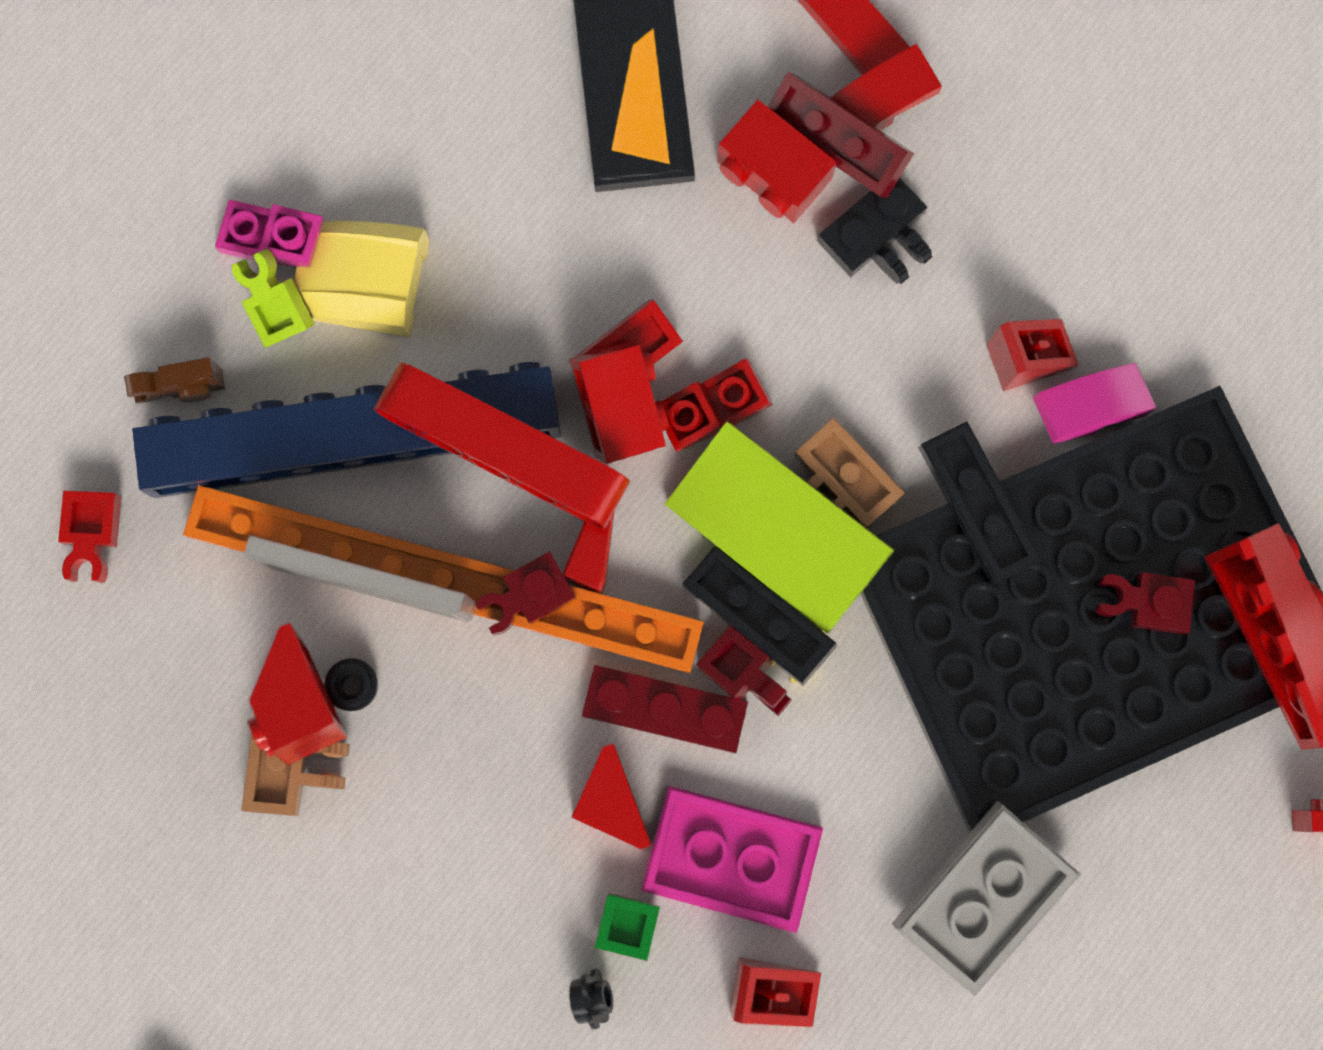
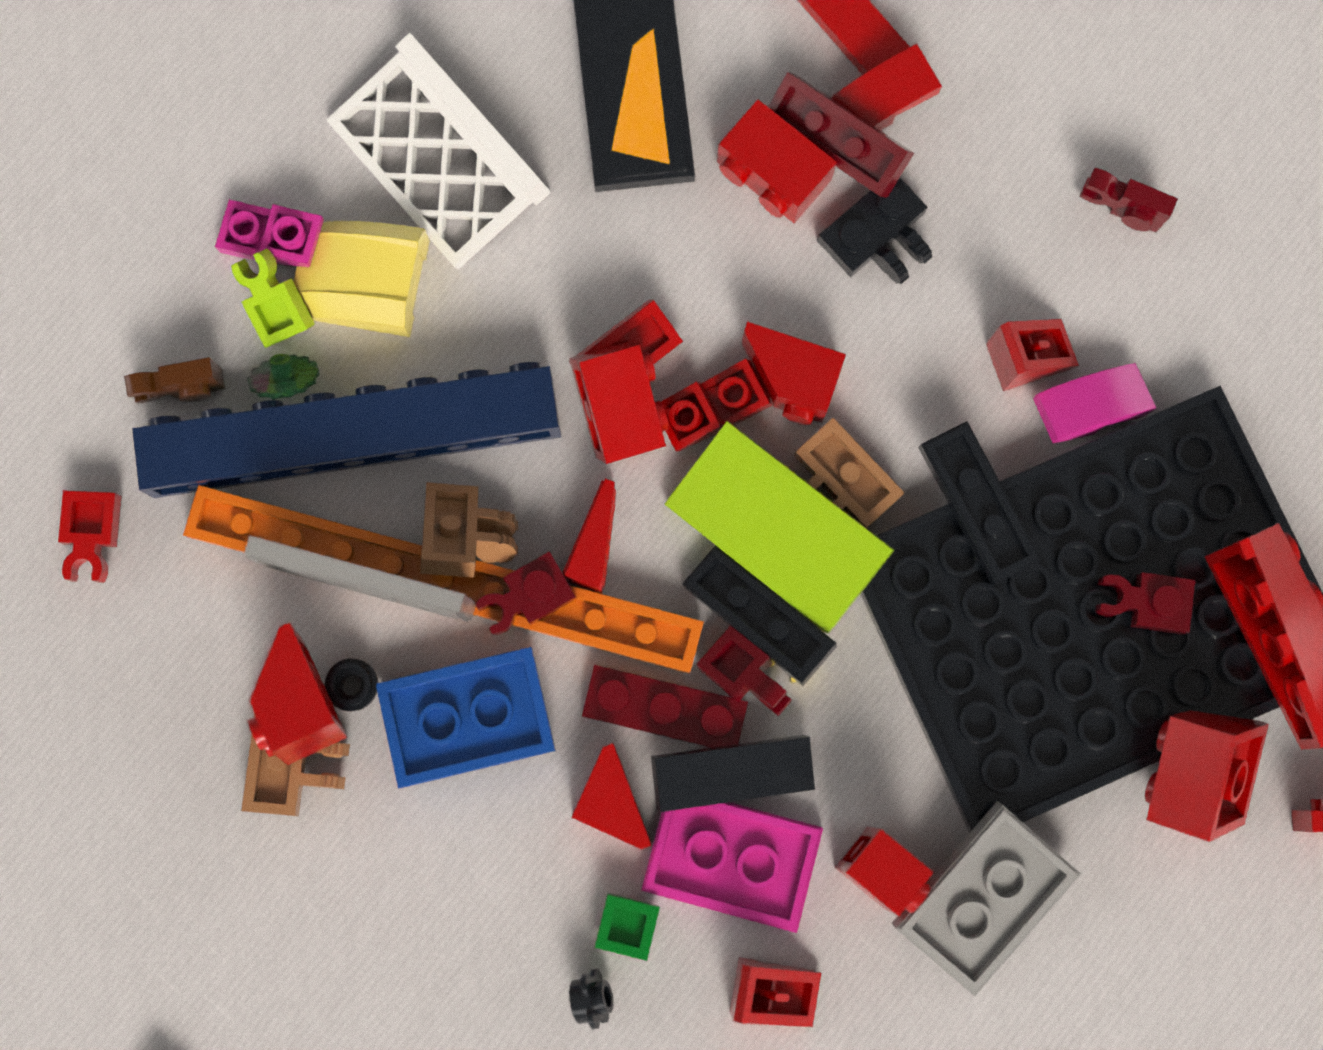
(283, 376): none -> clear green piece
(460, 531): none -> medium nougat hinge
(465, 717): none -> blue plate
(471, 126): none -> white fence
(502, 445): red beam -> none
(732, 773): none -> black tile
(793, 372): none -> red slope
(886, 871): none -> red brick
(1134, 202): none -> dark red plate
(1205, 773): none -> red slope

